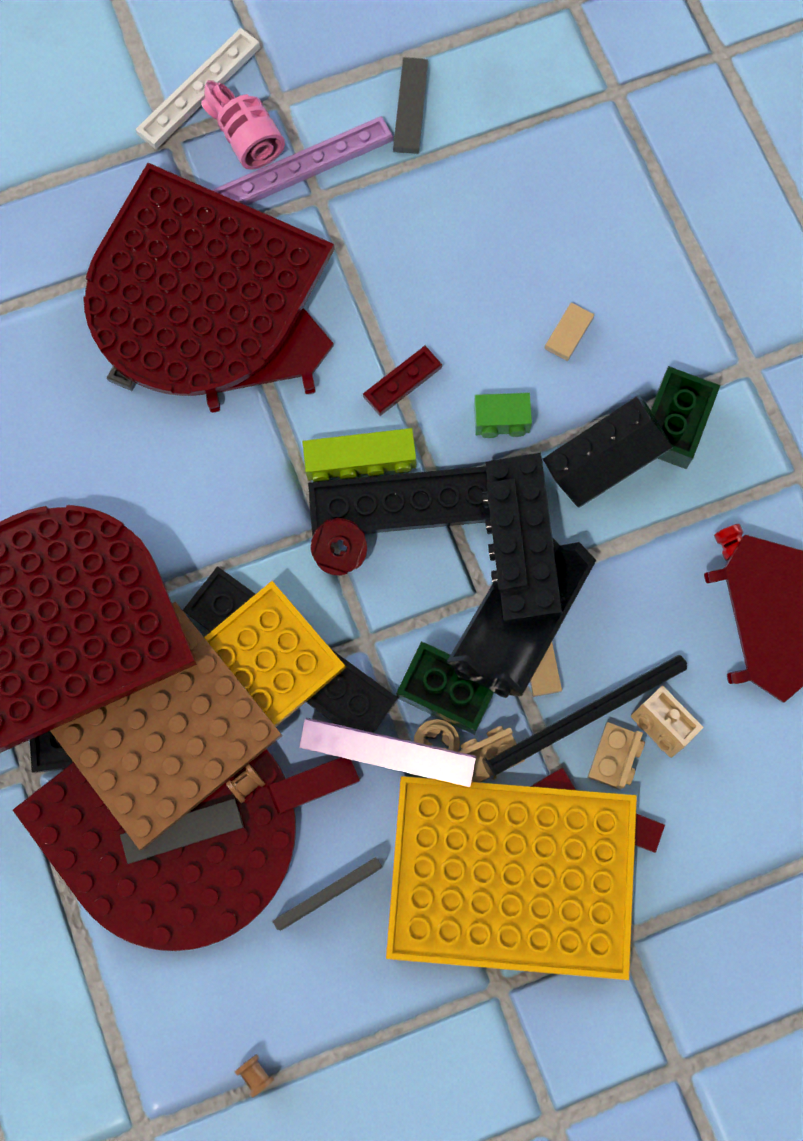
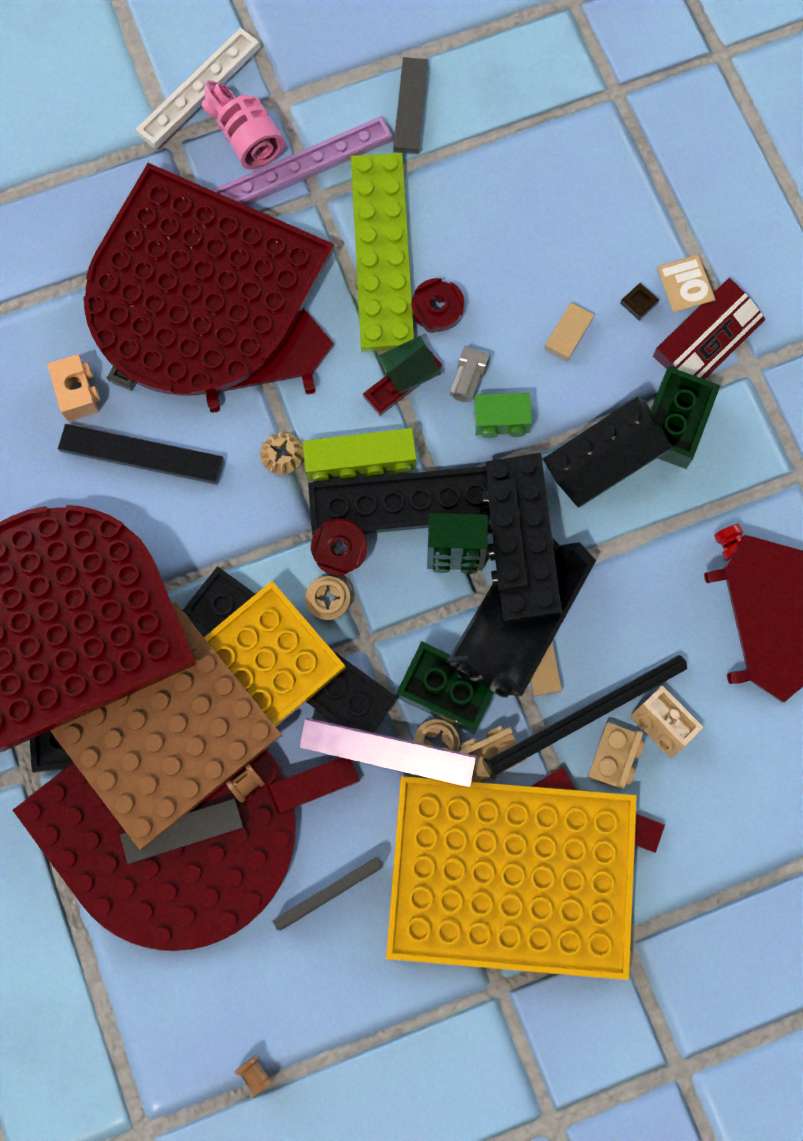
(66, 375): none -> light nougat brick
(141, 454): none -> black tile
(287, 463): none -> tan gear
(318, 589): none -> tan gear
(381, 251): none -> lime plate
(409, 365): none -> clear green piece
(433, 319): none -> dark red plate
(457, 542): none -> dark green brick
(470, 368): none -> light grey piece
(639, 301): none -> dark brown tile
(686, 283): none -> sticker
(711, 332): none -> dark red slope

